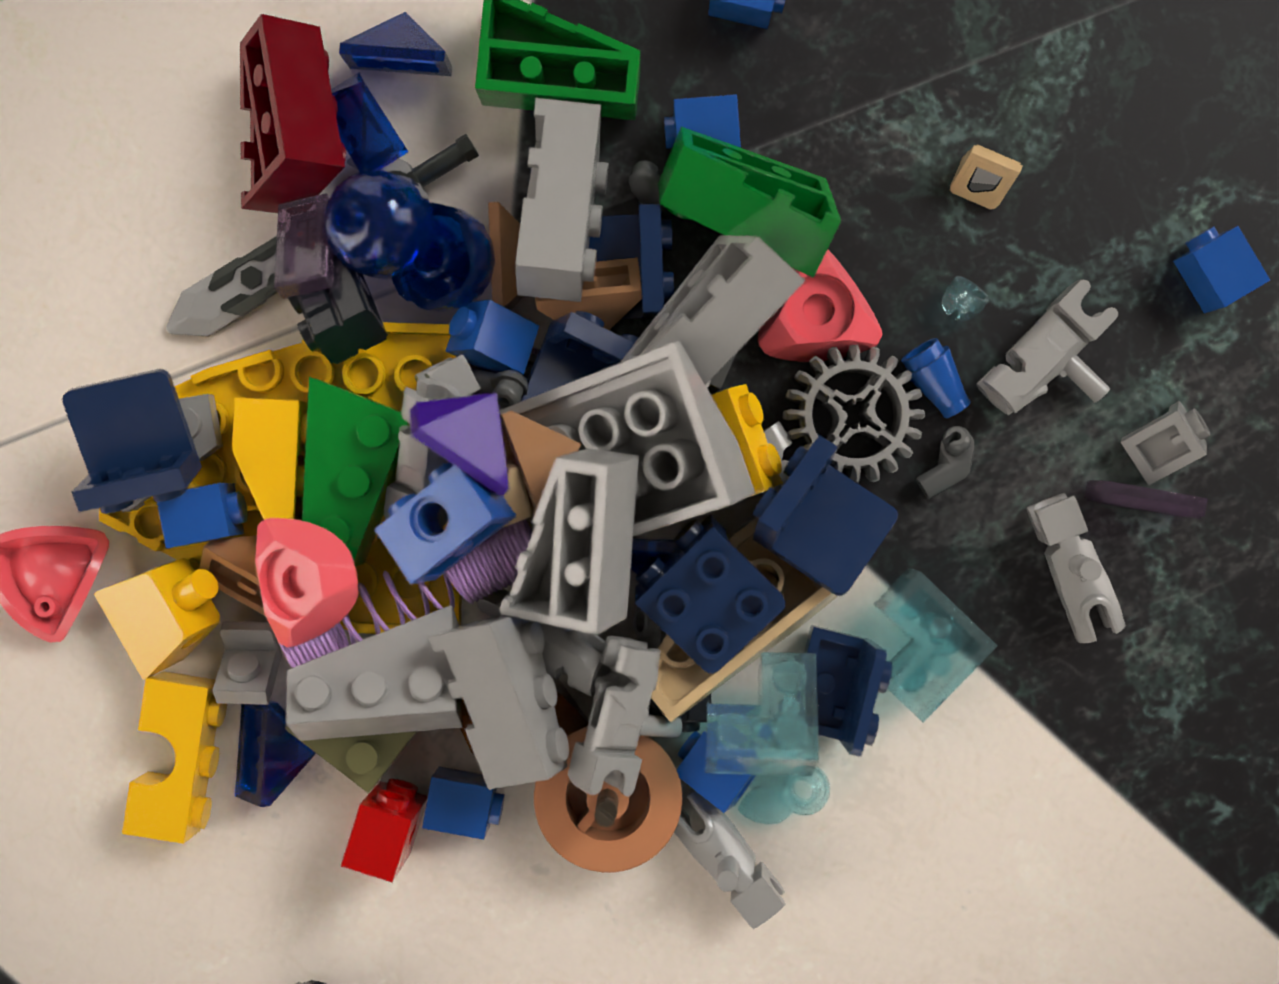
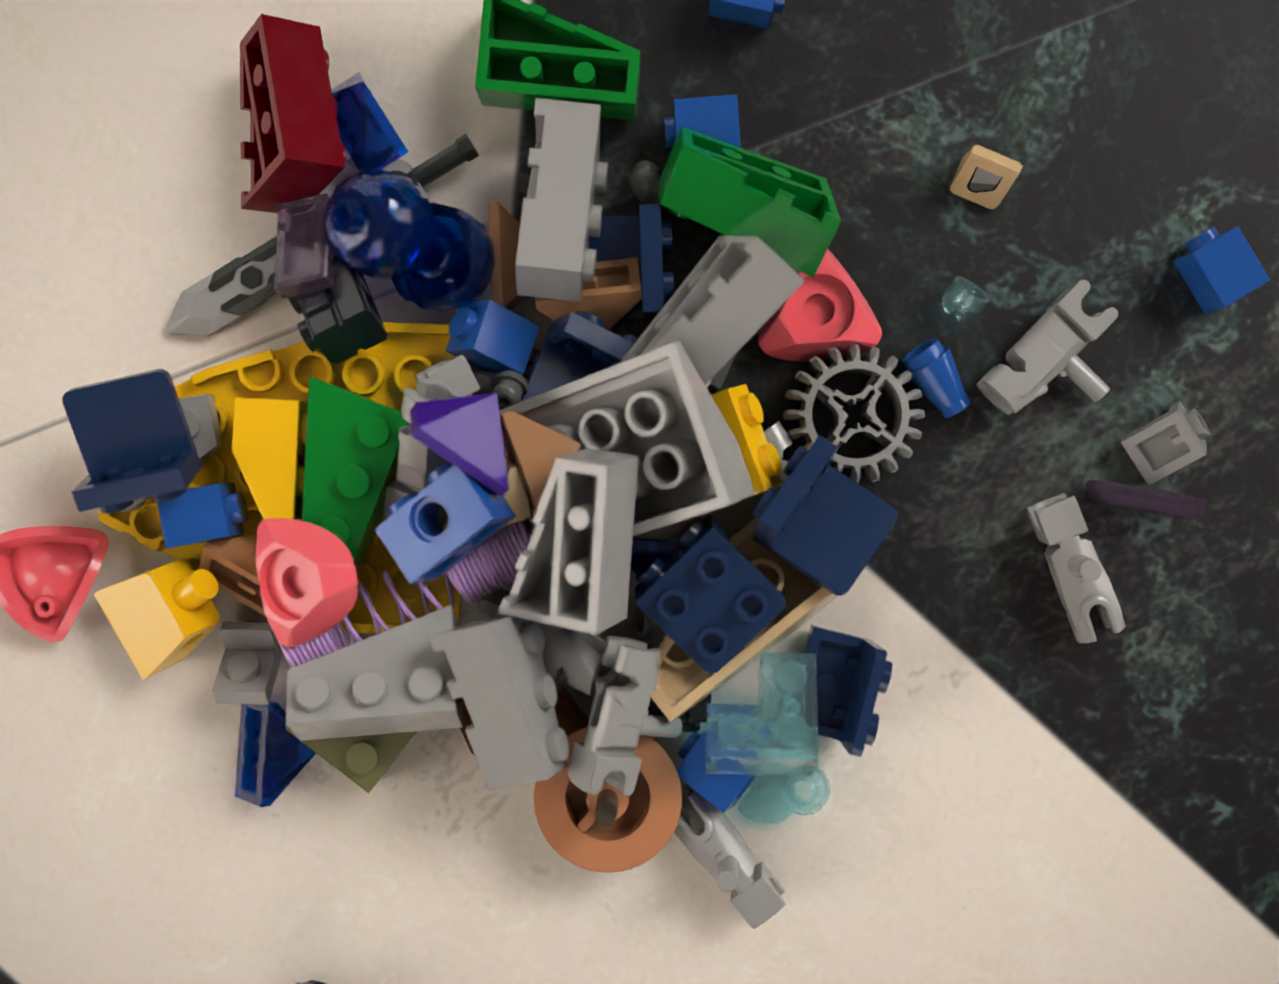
(176, 803): yellow arch -> none
(385, 829): red brick -> none
(396, 47): clear blue slope -> none
(461, 804): blue brick -> none
(941, 644): clear light blue brick -> none
(953, 463): dark grey arm -> none

